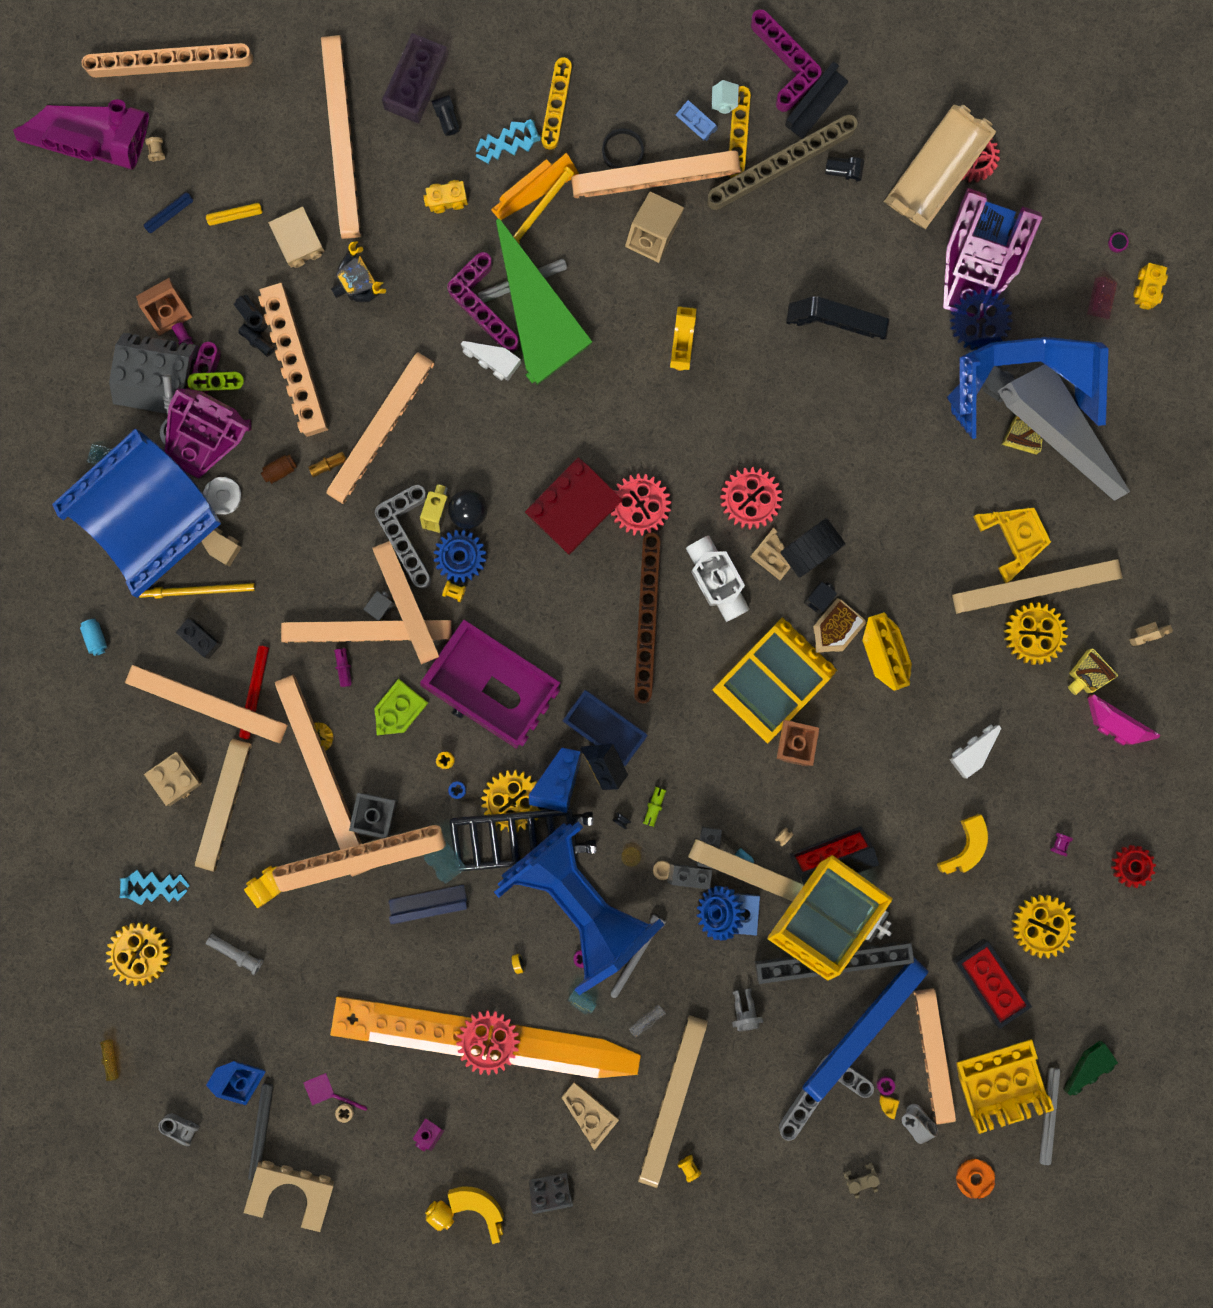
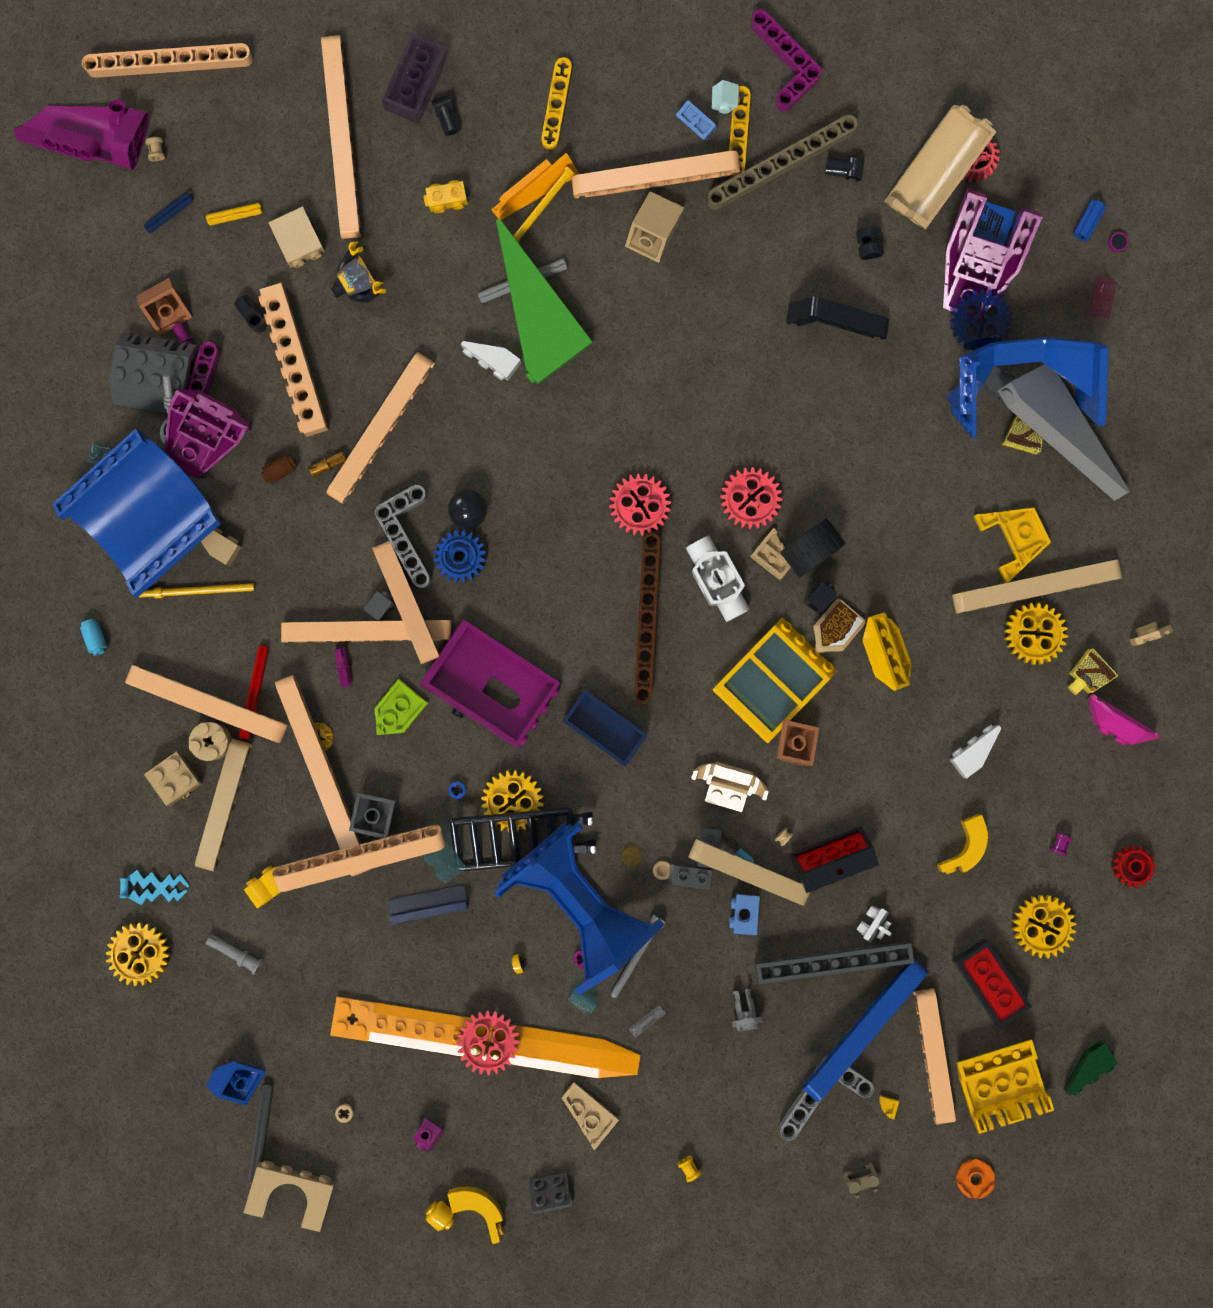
(109, 1060): clear yellow pin -> none
(179, 1130): light grey piece -> none
(198, 638): black brick -> none
(199, 741): none -> tan brick
(222, 386): lime beam -> none
(223, 495): white tile -> none
(256, 340): black pin -> none
(320, 1090): magenta piece -> none
(435, 509): light yellow torso -> none
(450, 763): yellow bush -> none
(454, 591): yellow bush -> none
(479, 307): magenta beam -> none
(501, 145): medium azure piece -> none
(557, 782): blue wedge -> none
(573, 506): dark red slope -> none
(605, 765): black slope -> none
(621, 820): black bush -> none
(622, 131): black tyre -> none
(654, 806): lime pin -> none
(673, 1101): tan beam -> none
(683, 338): yellow arch -> none
(720, 913): blue gear -> none
(729, 784): none -> plate
(816, 101): black panel -> none
(830, 918): window -> none
(873, 249): none -> black wheel
(890, 1082): magenta bush -> none
(919, 1125): light grey piece -> none
(1049, 1118): light grey axle -> none
(1089, 220): none -> blue axle
(1152, 280): yellow brick -> none

